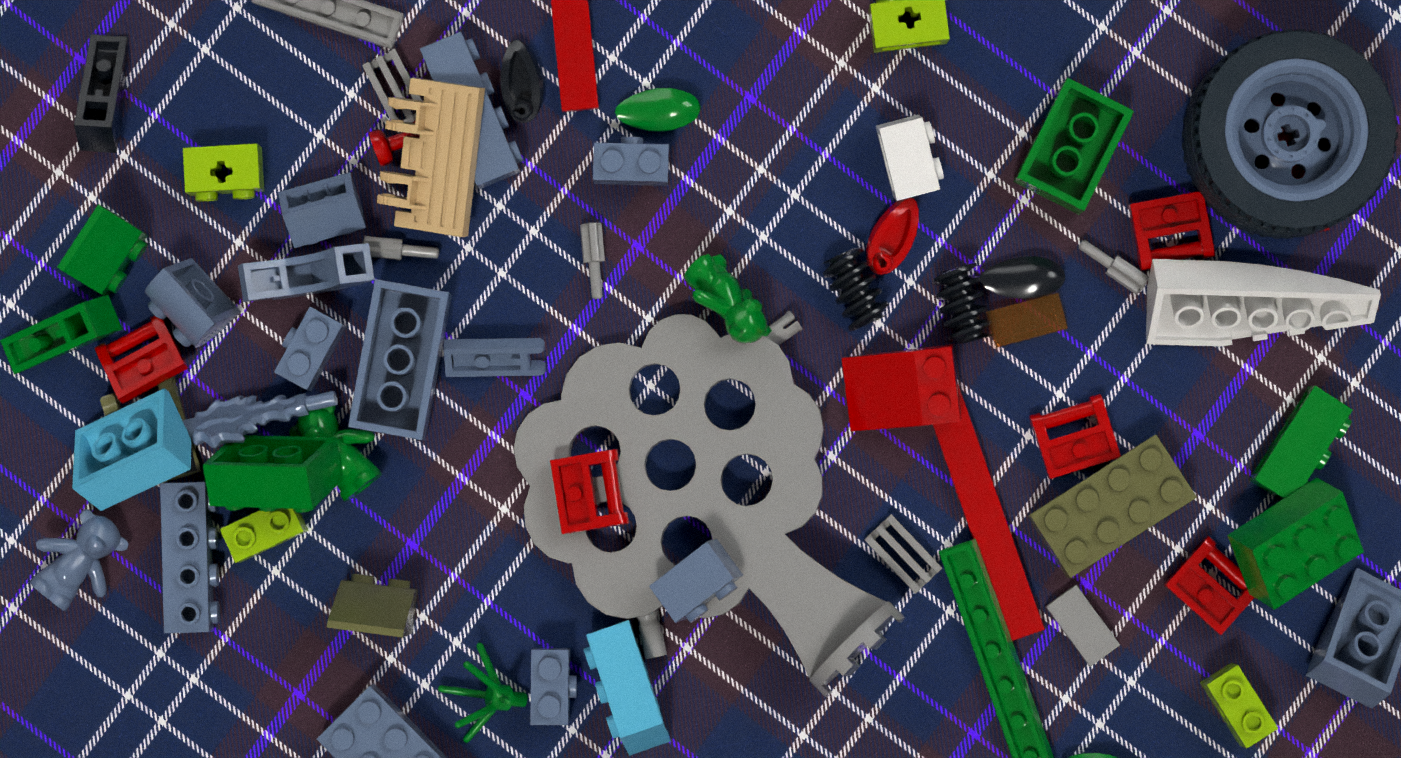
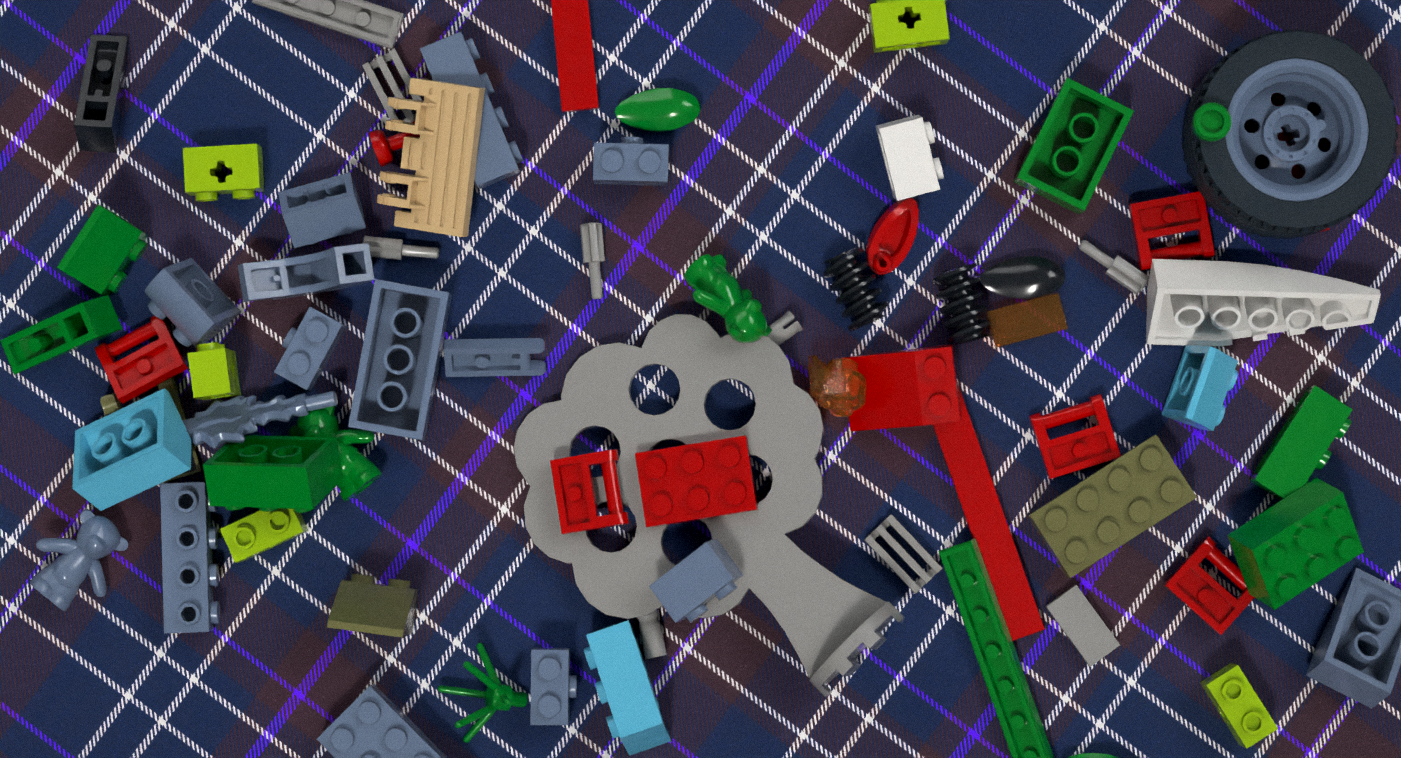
(213, 372): none -> lime brick
(521, 82): black arm -> none
(696, 481): none -> red plate
(837, 386): none -> clear orange head
(1201, 387): none -> medium azure slope
(1211, 122): none -> green tile

